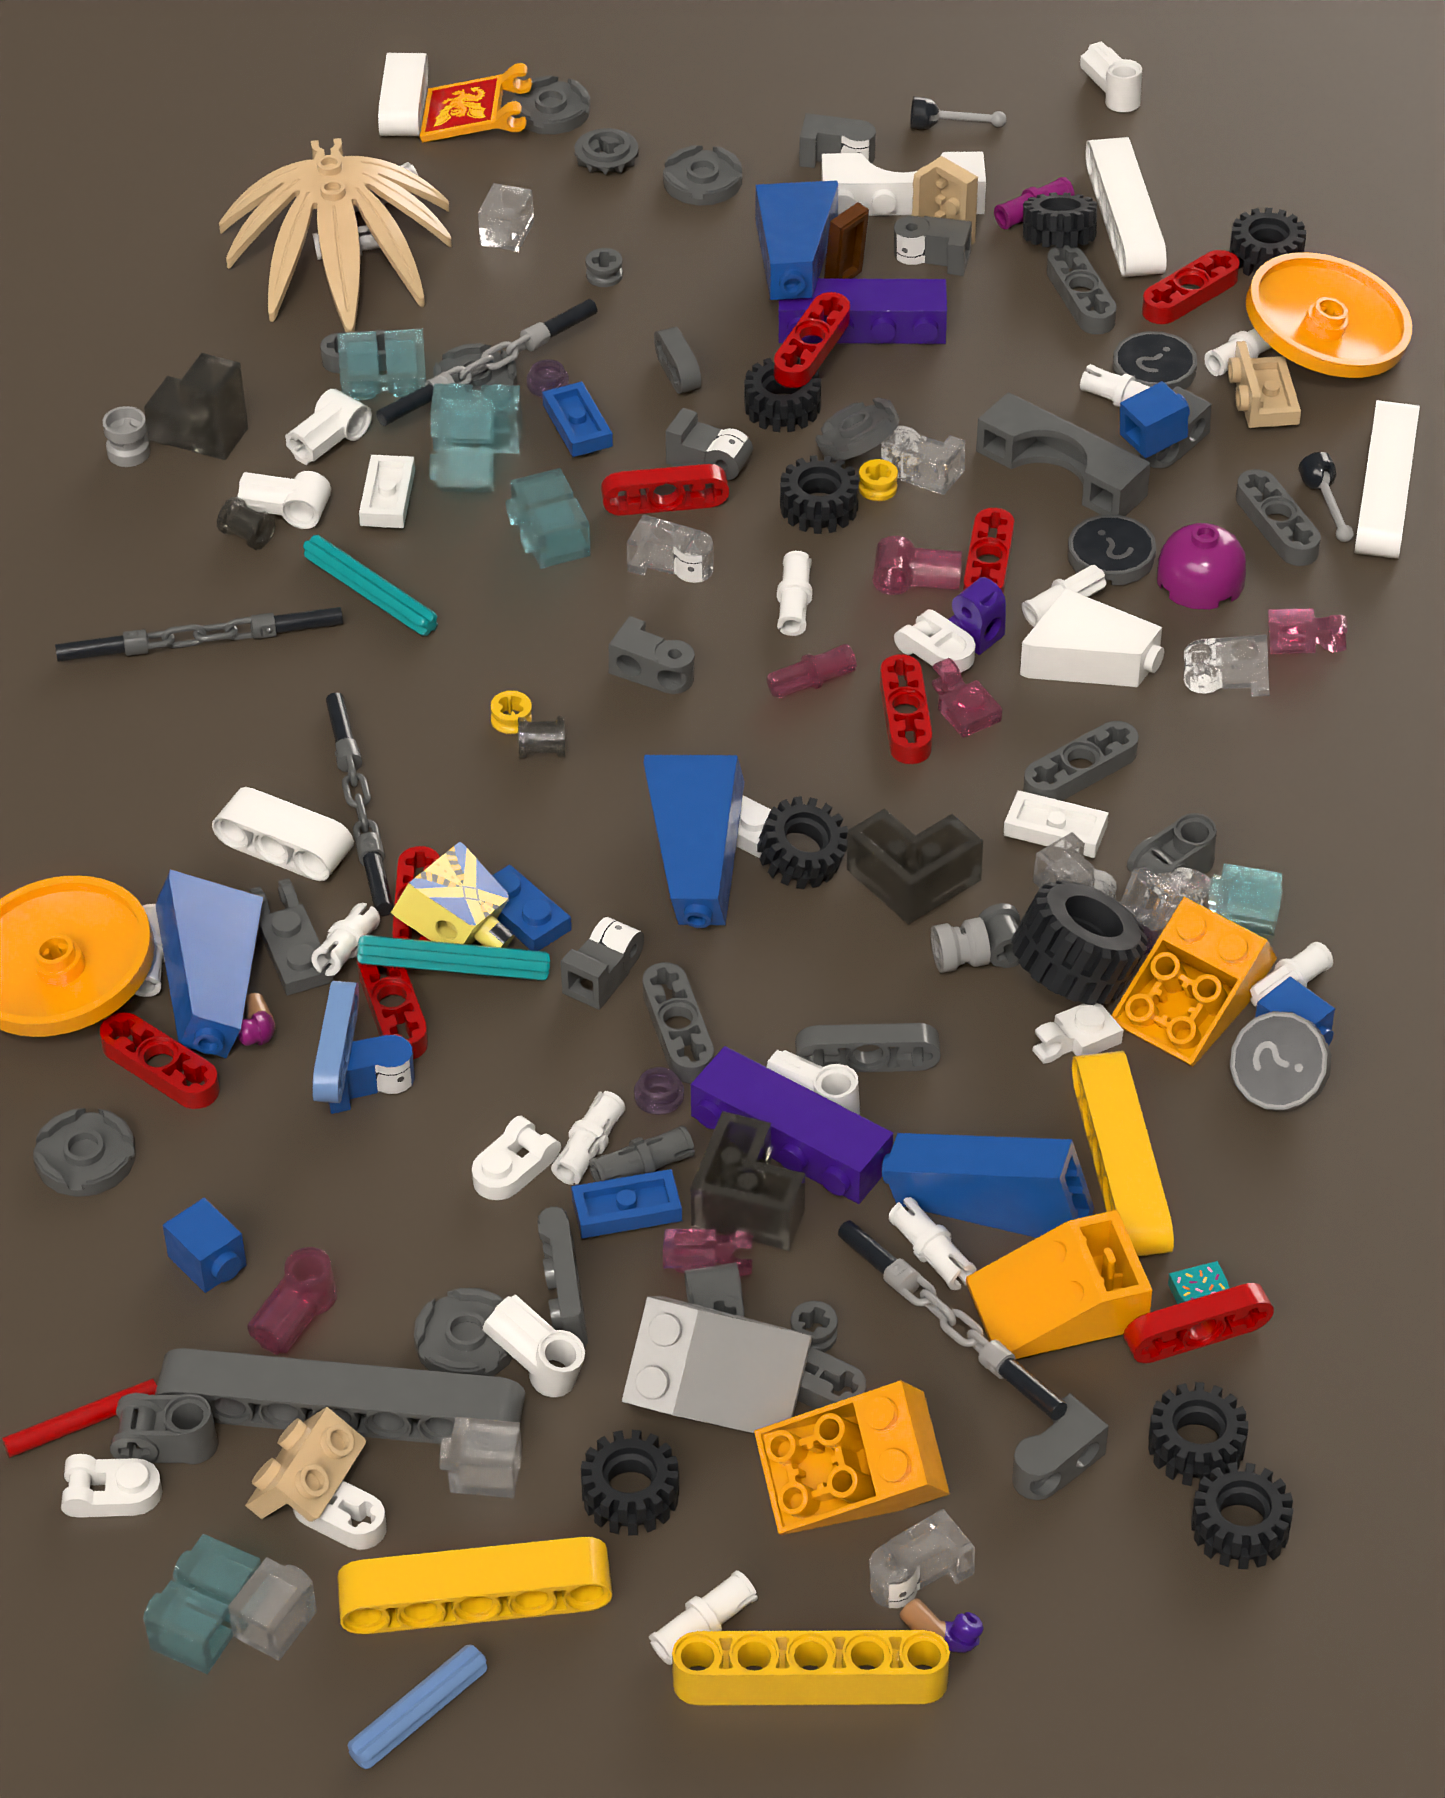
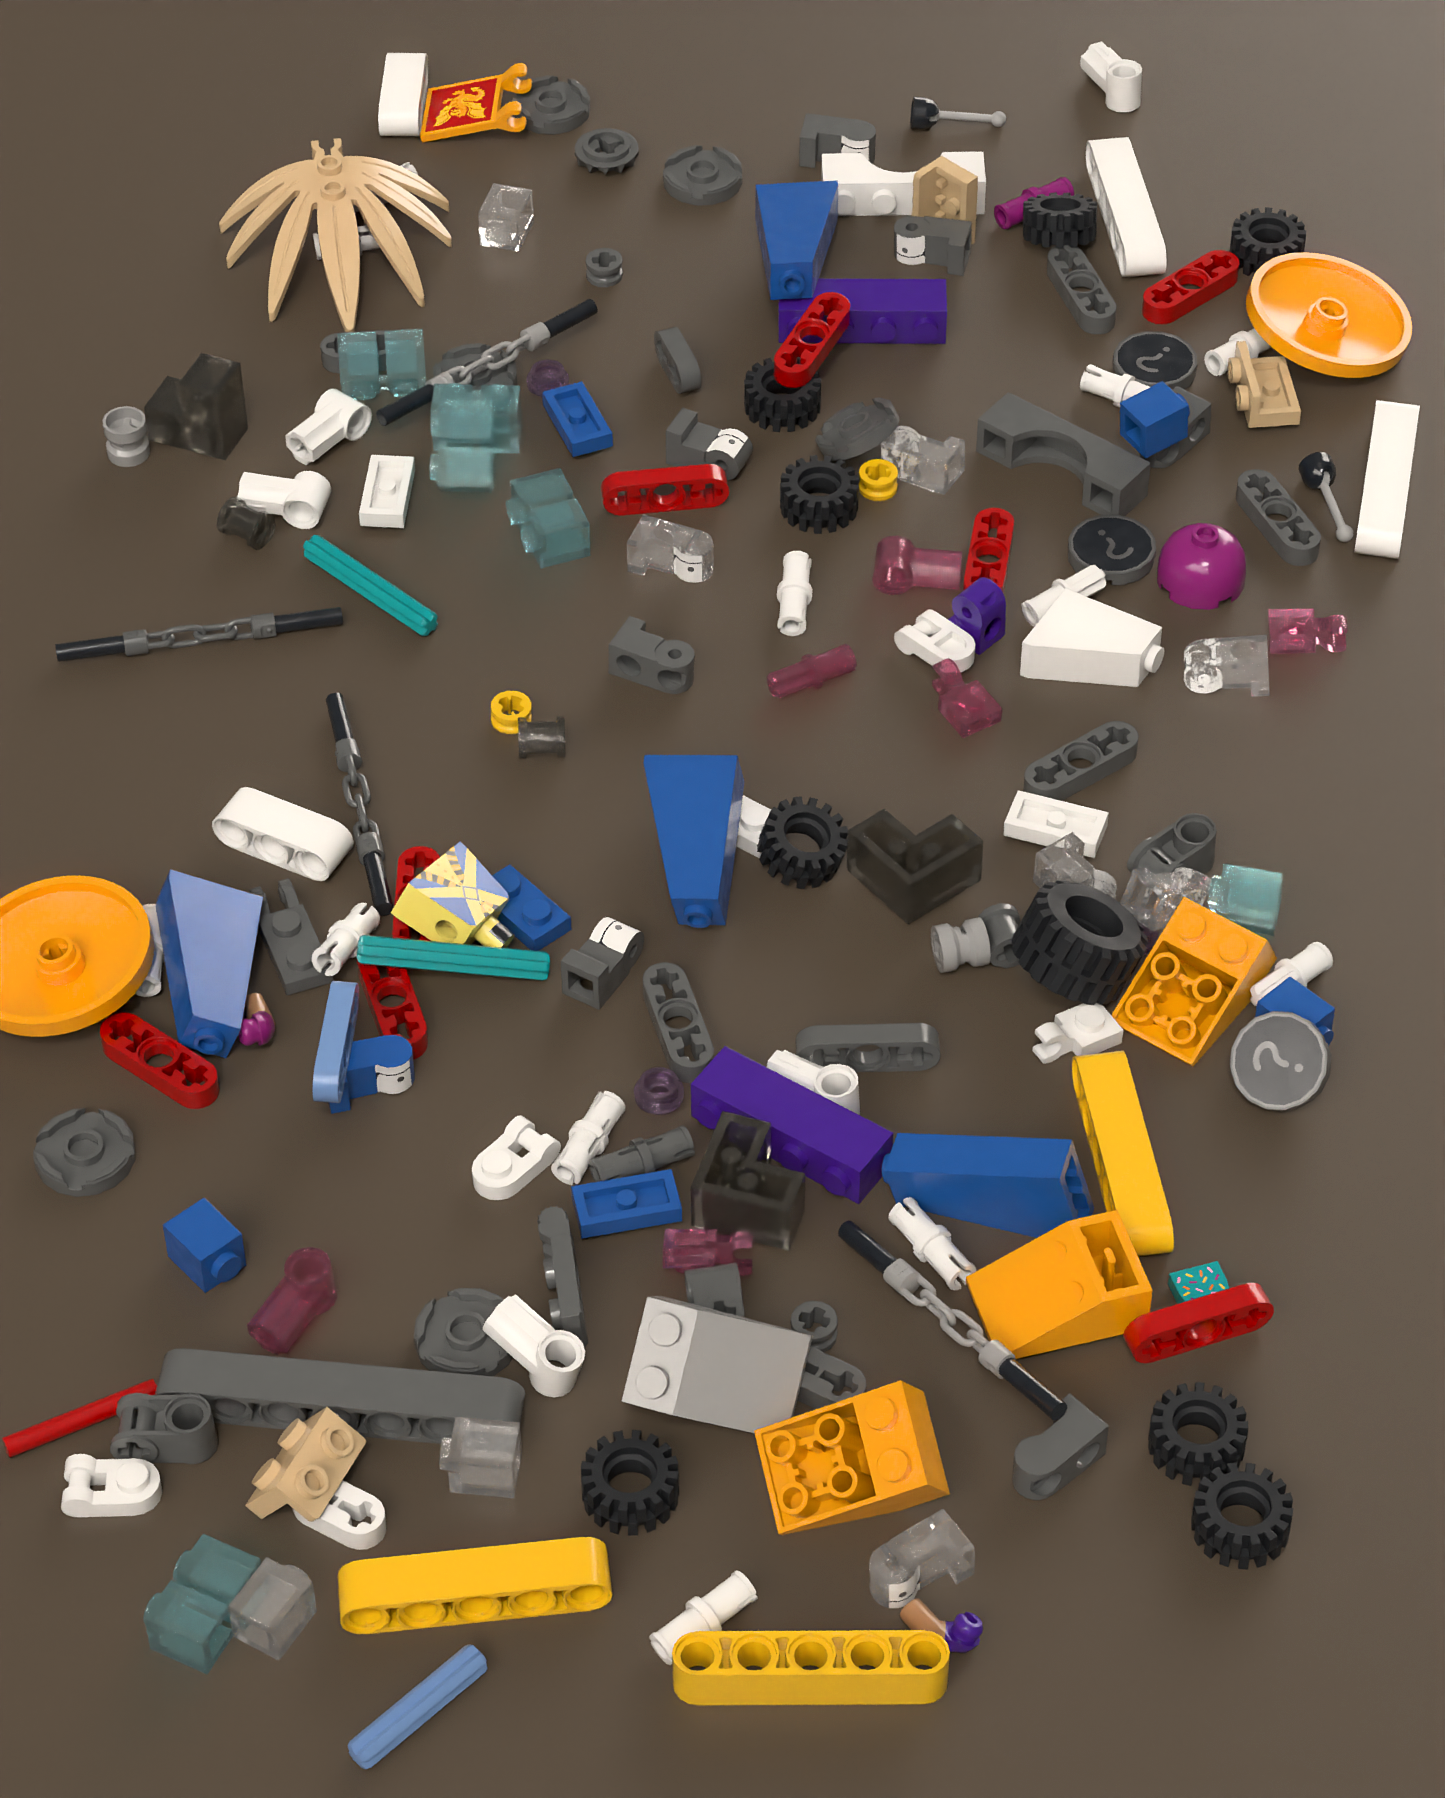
(847, 243): reddish brown tile -> none
(900, 723): red beam -> none

